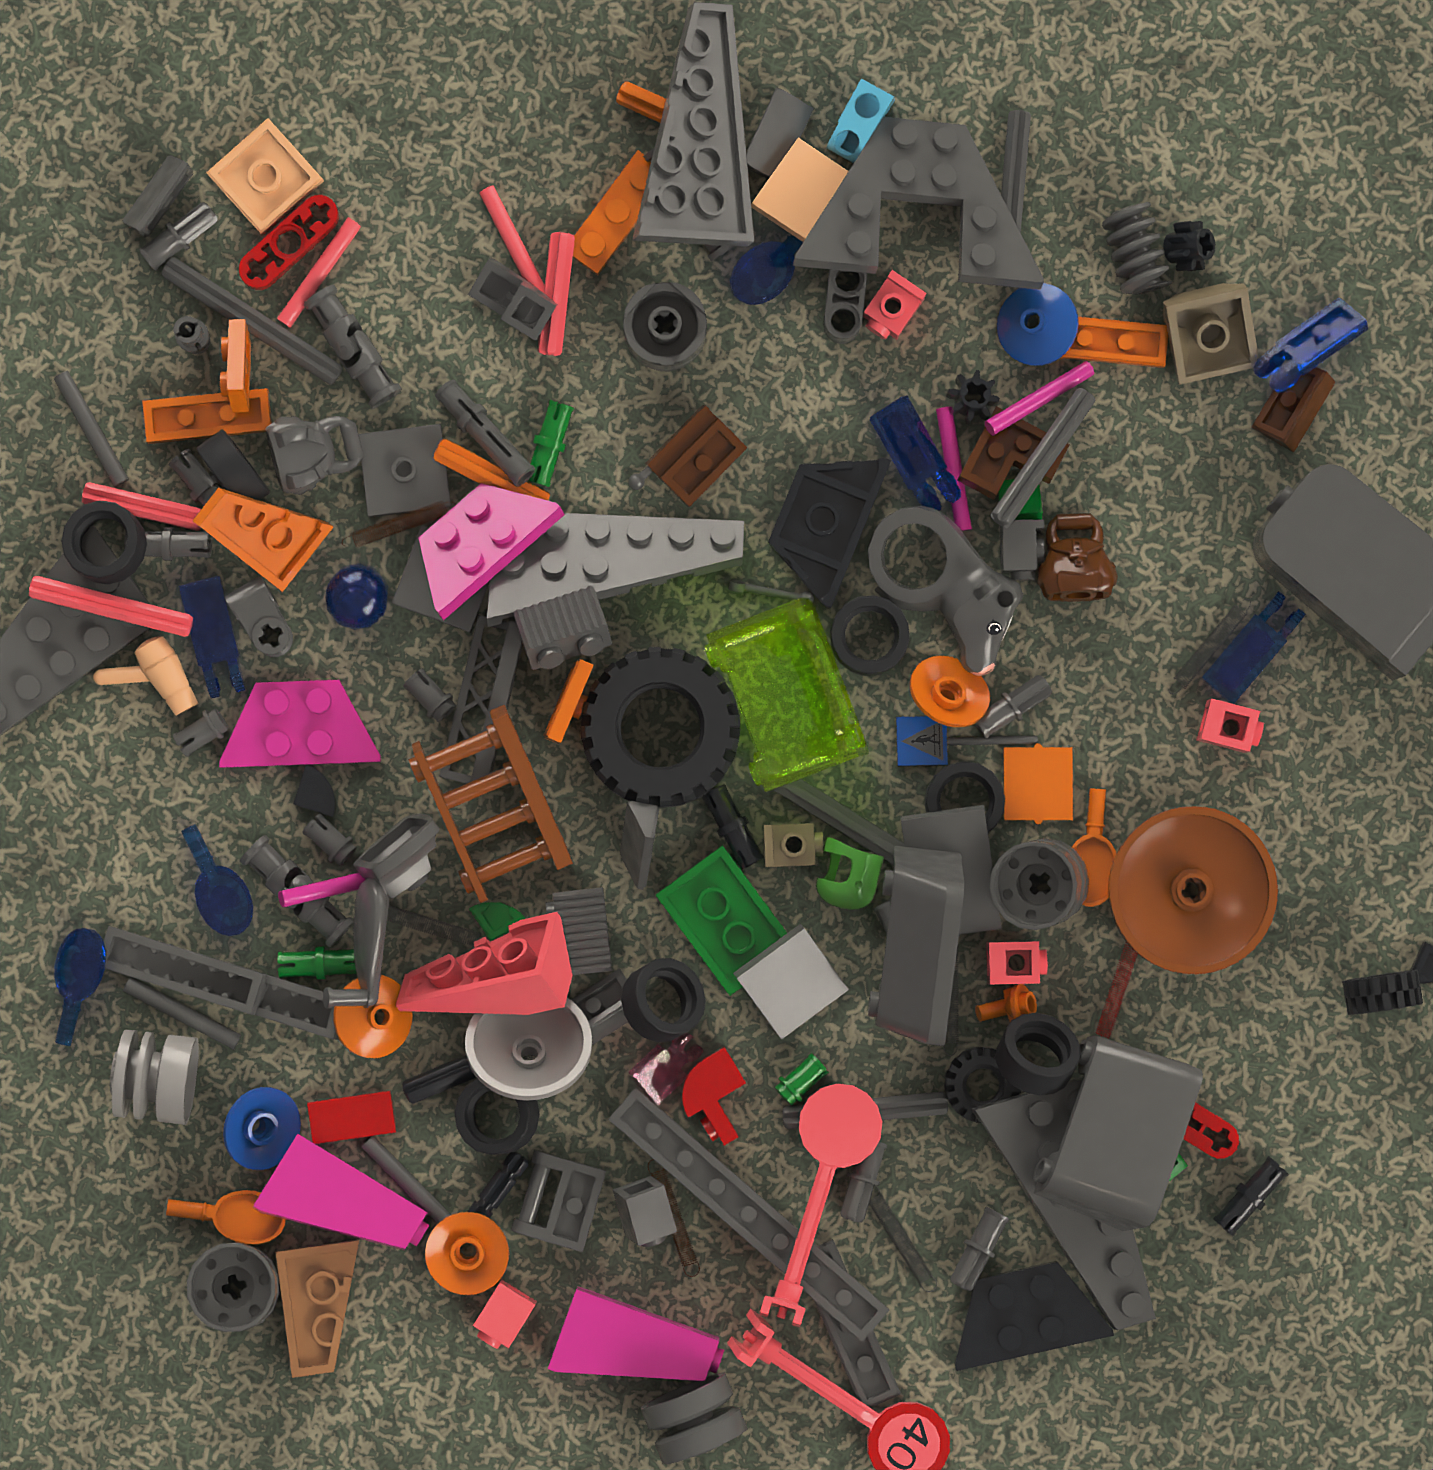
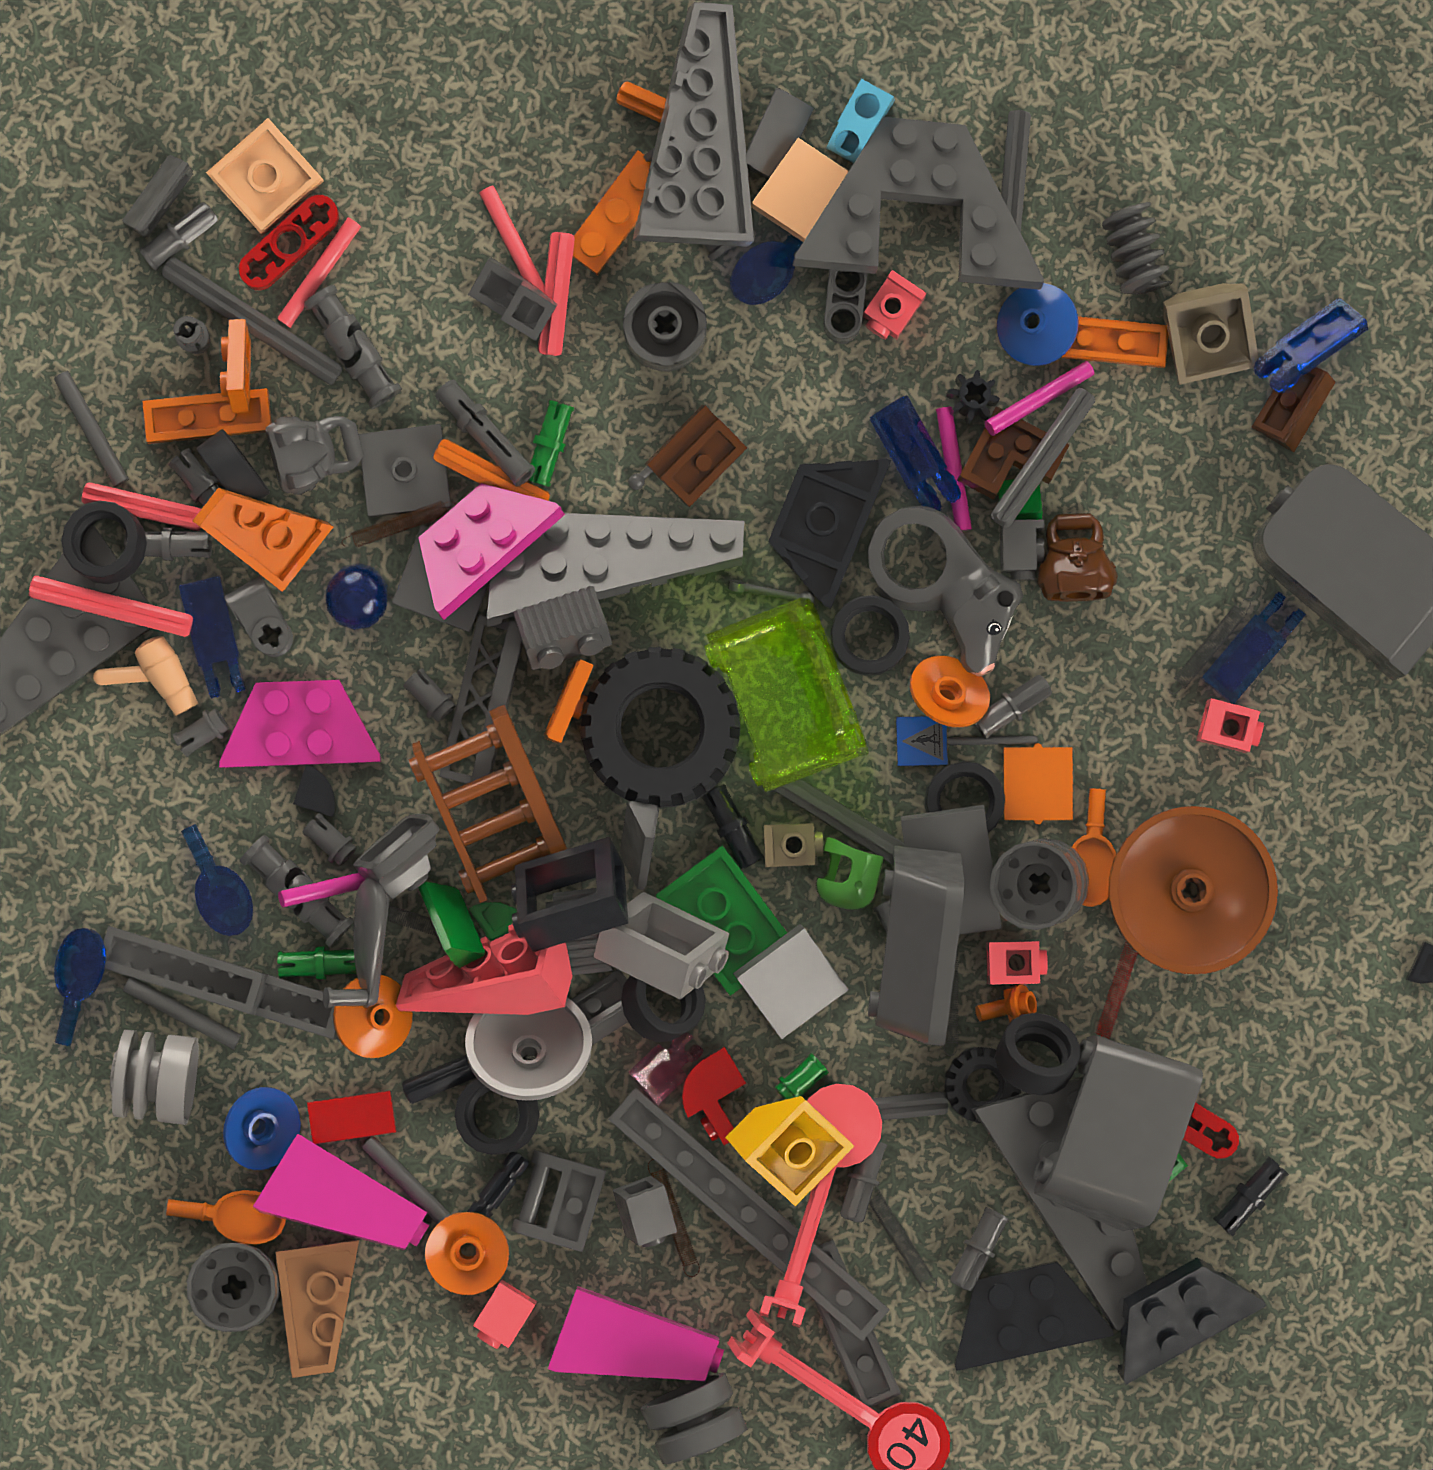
(452, 923): none -> green slope
(576, 917): none -> black window
(656, 964): none -> light grey window
(789, 1145): none -> yellow slope
(1179, 1314): none -> black wing
(1189, 246): black gear -> none
(1382, 992): black tyre -> none

